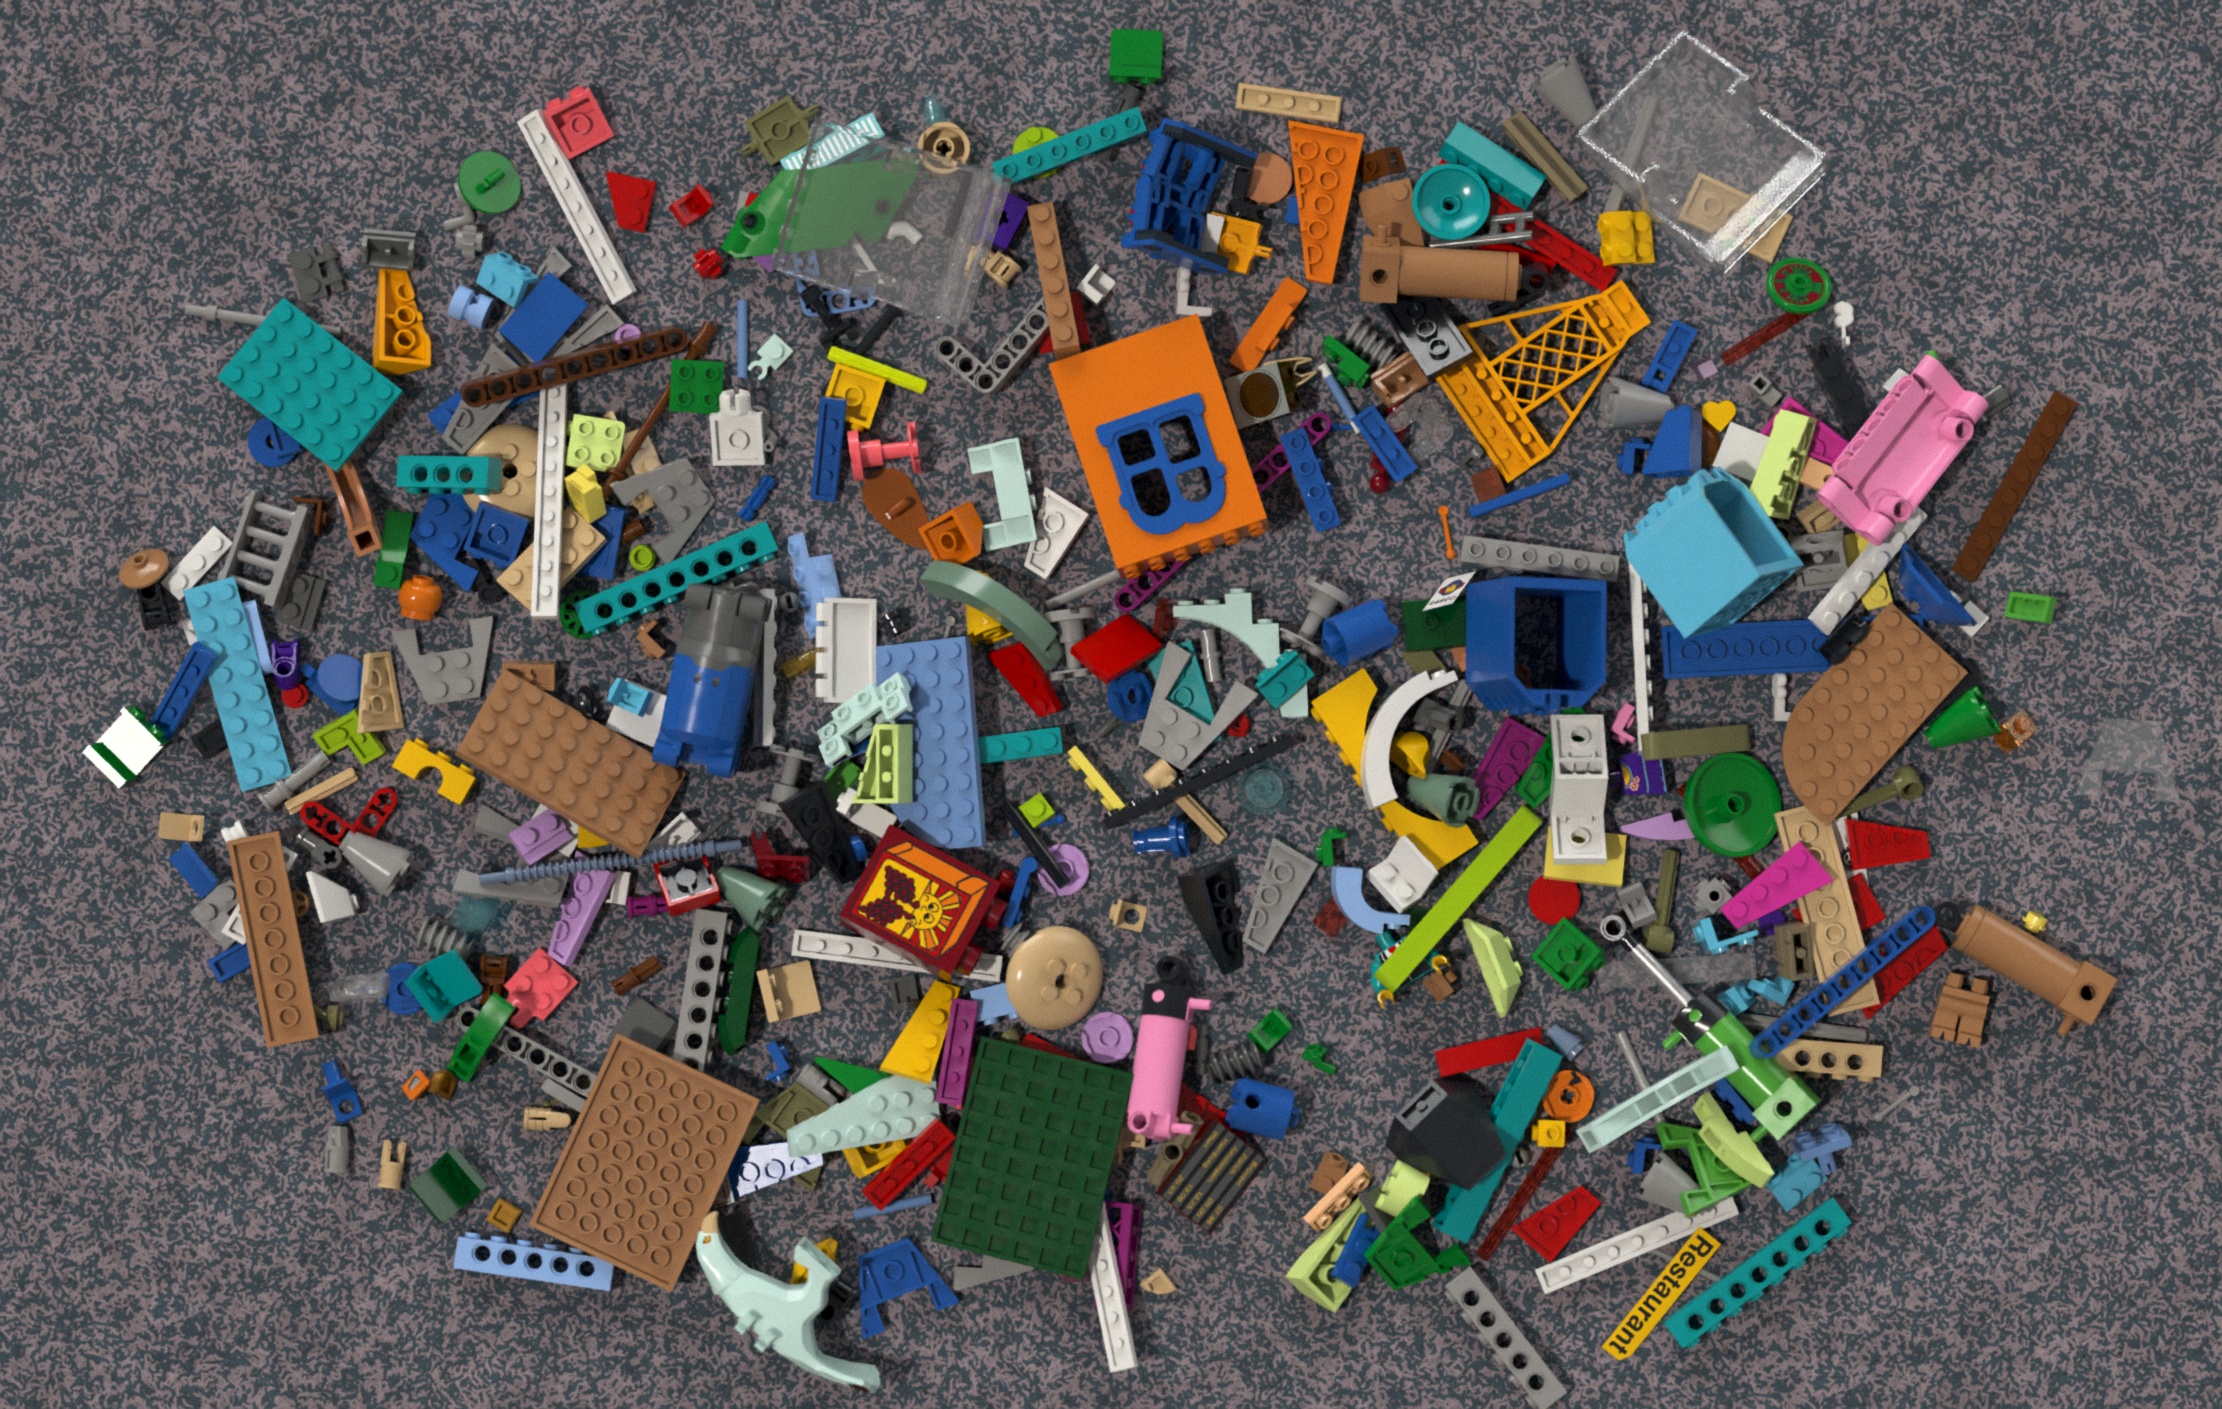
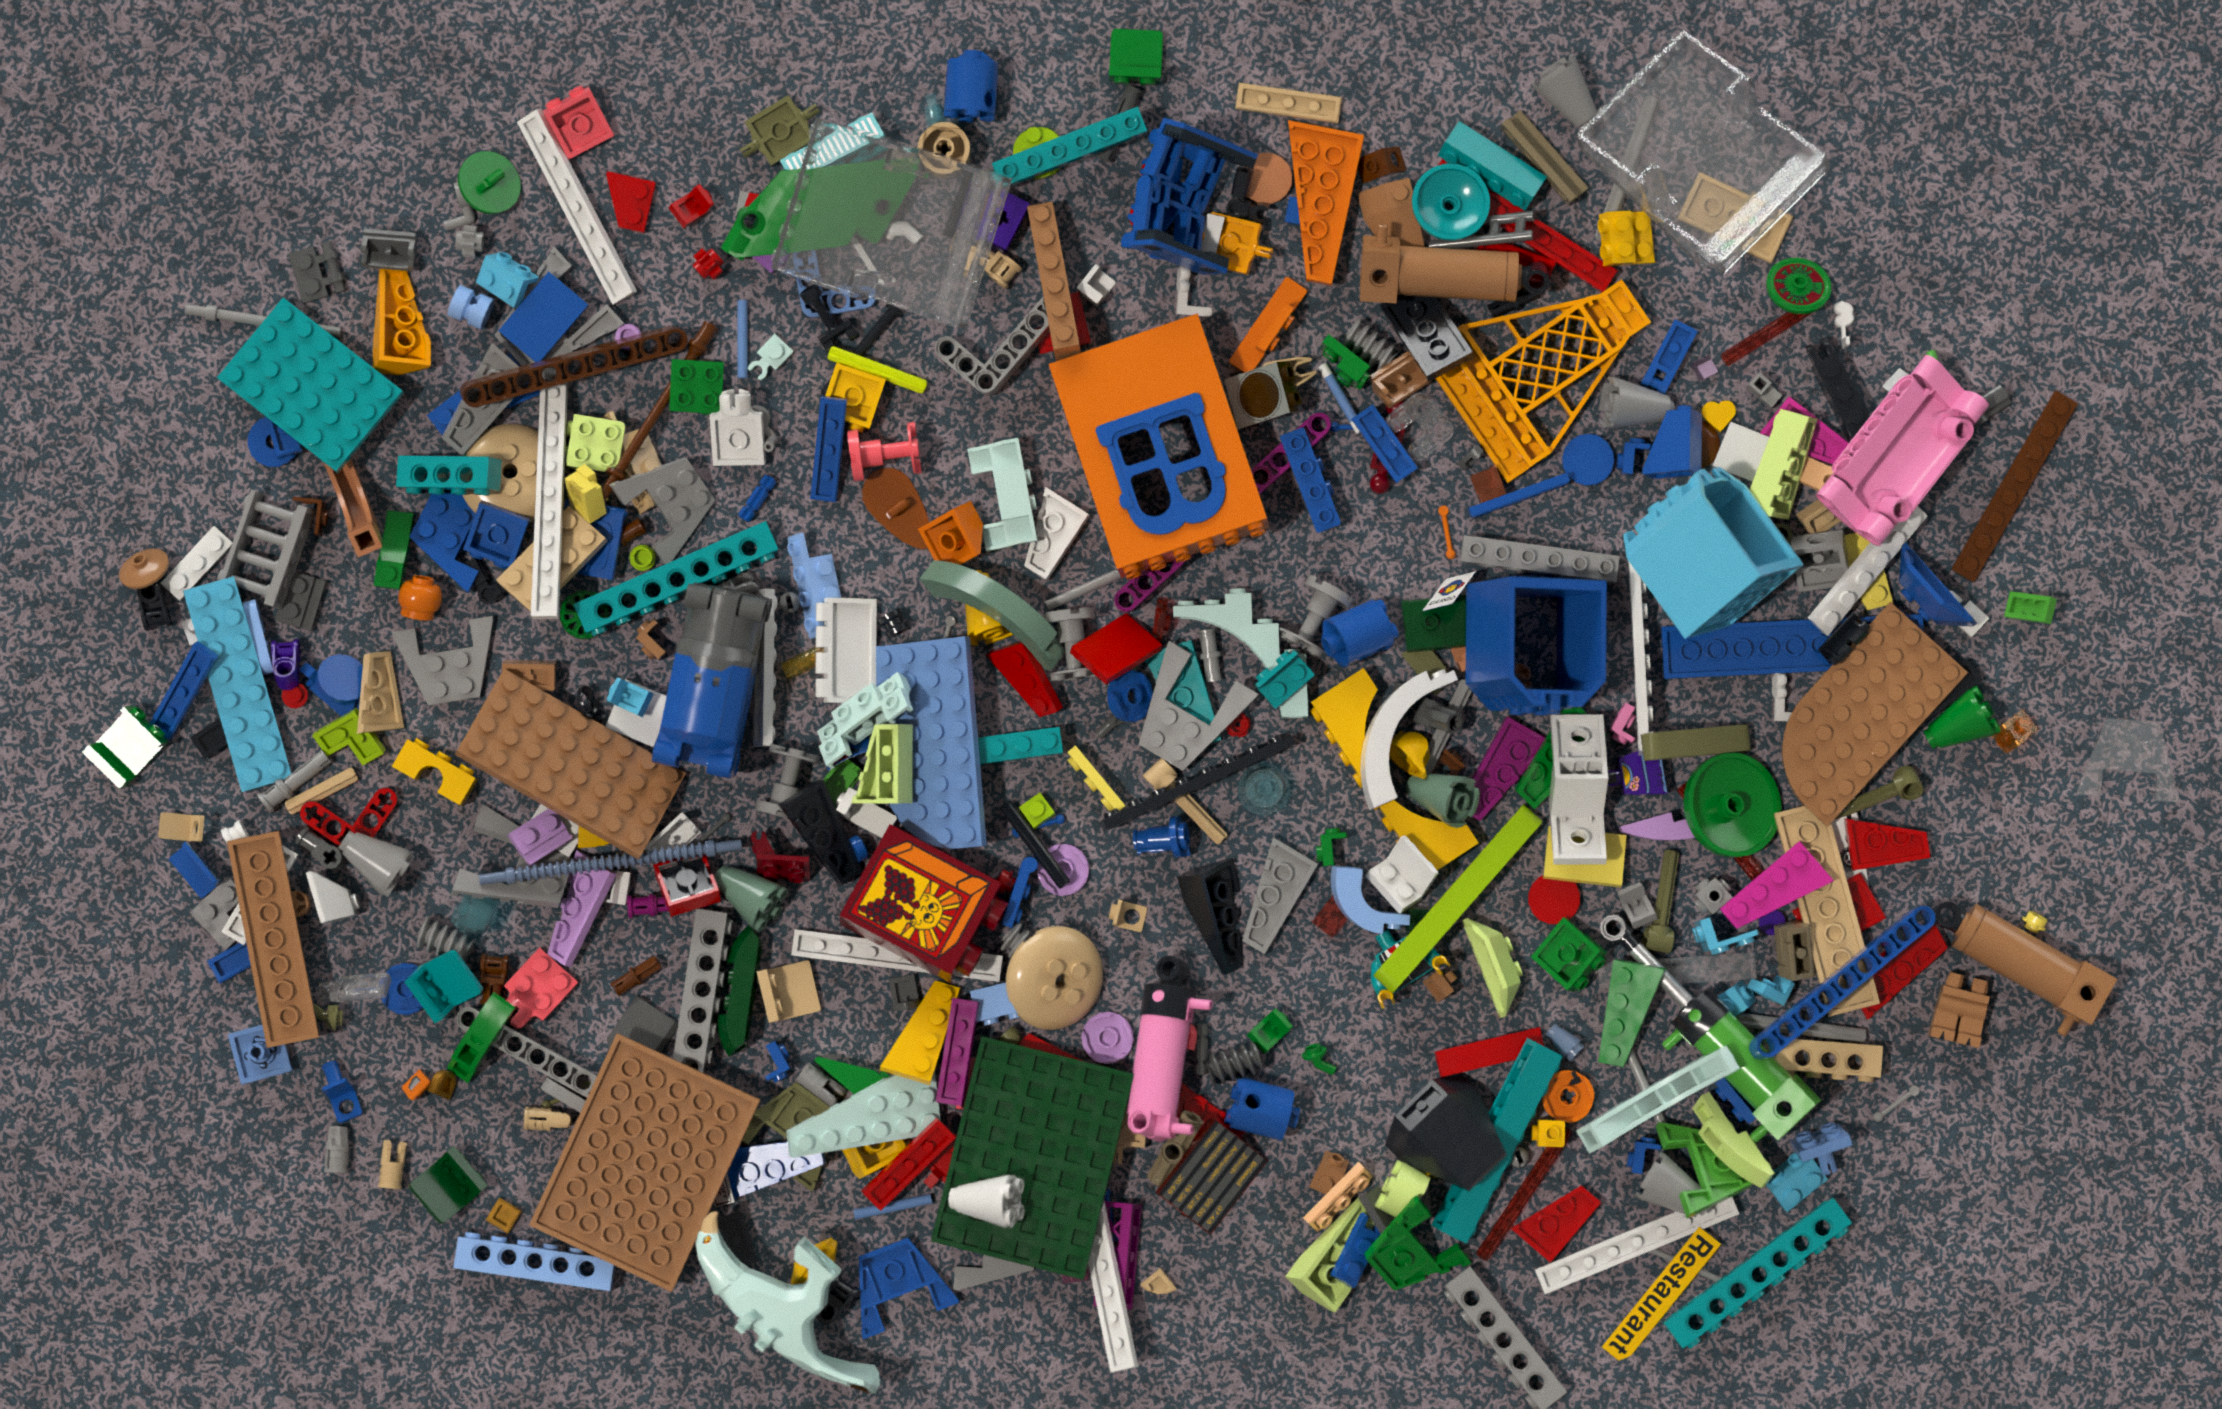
(257, 1053): none -> medium blue plate
(971, 87): none -> blue cylinder
(990, 1200): none -> white cone
(1587, 459): none -> blue tile
(1628, 1003): none -> green wing

